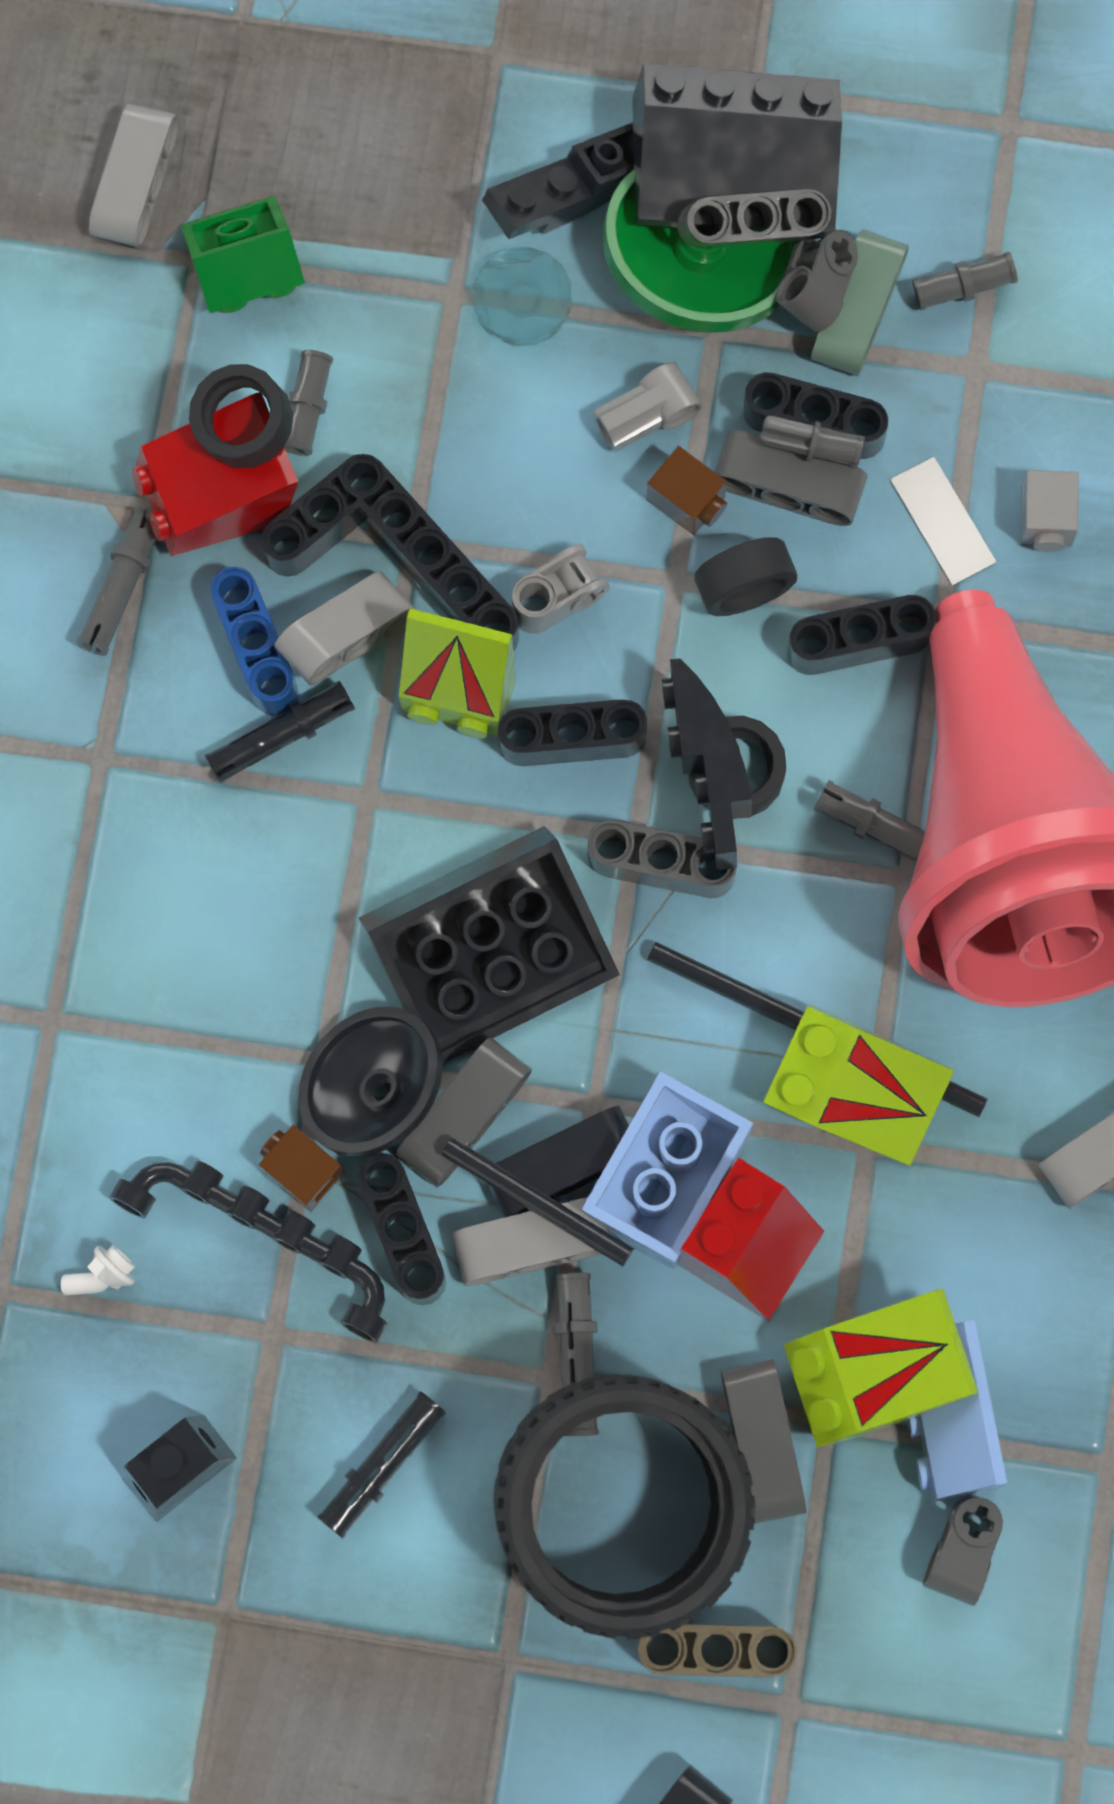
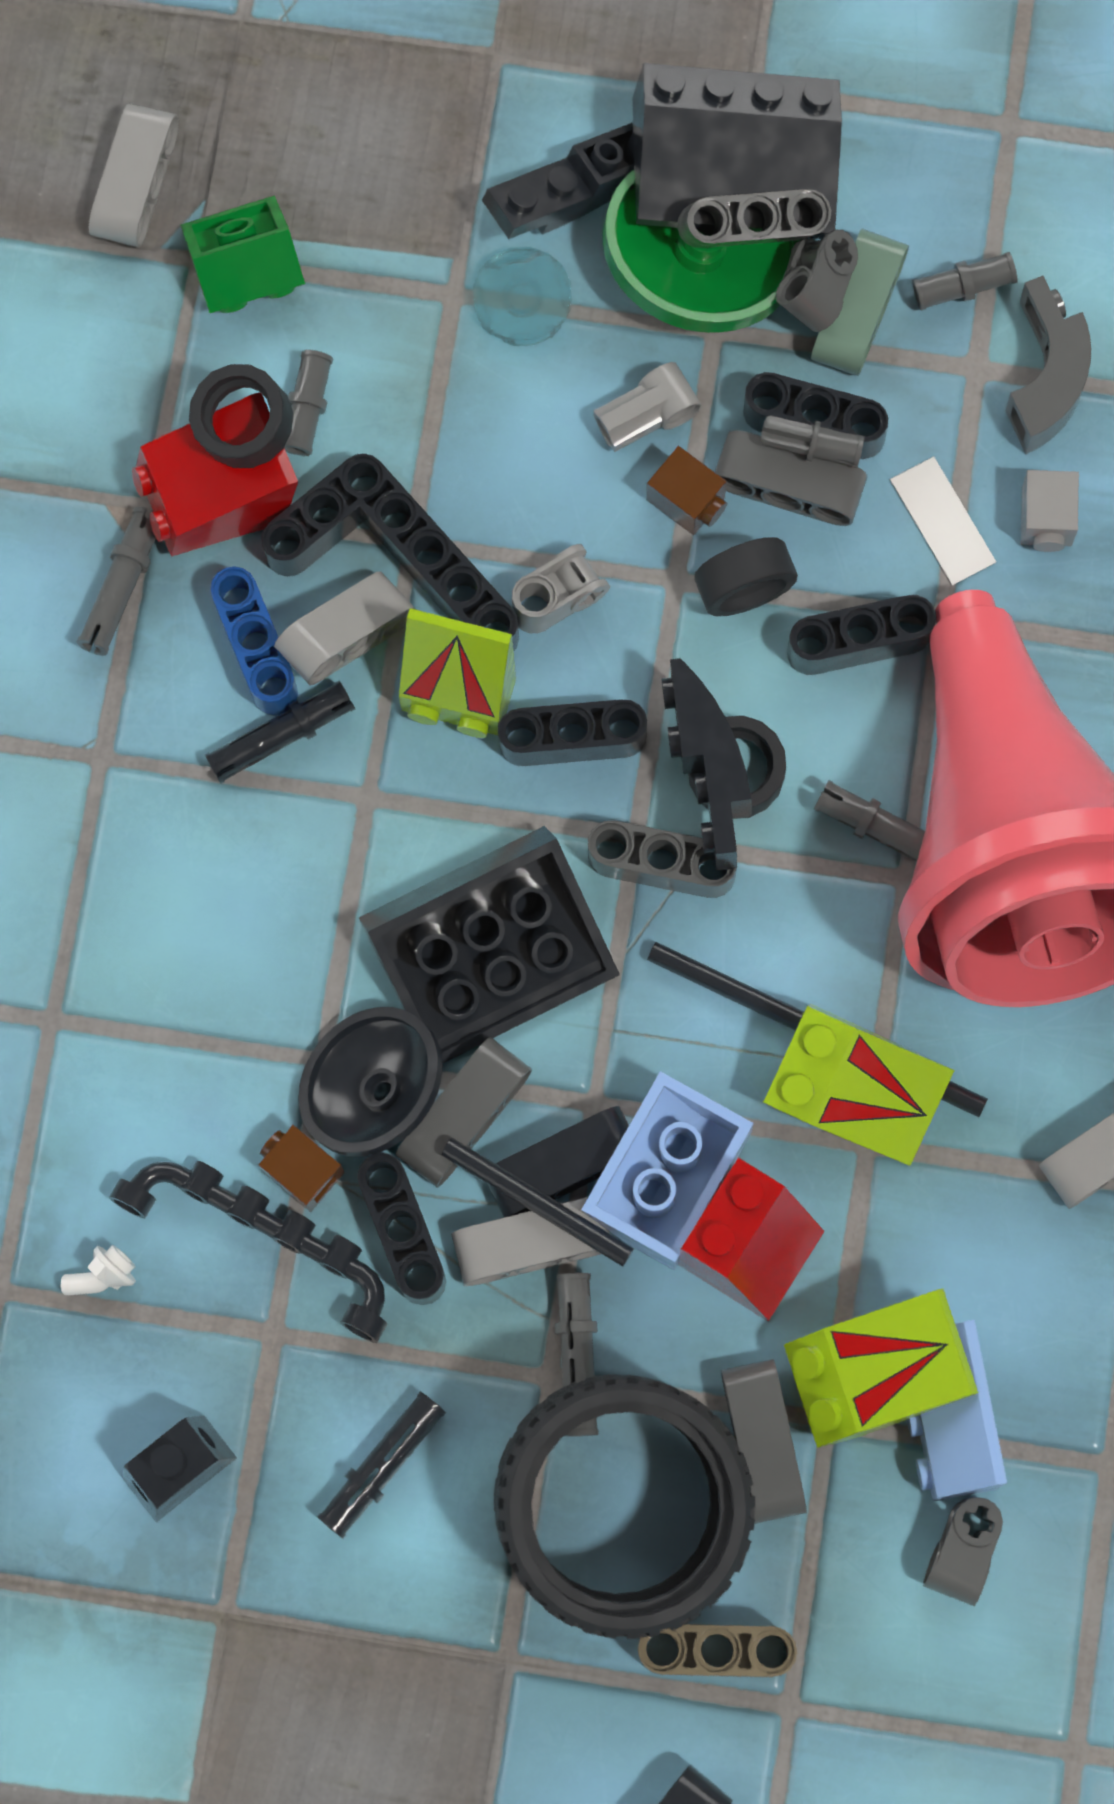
(1050, 400): none -> dark grey arch

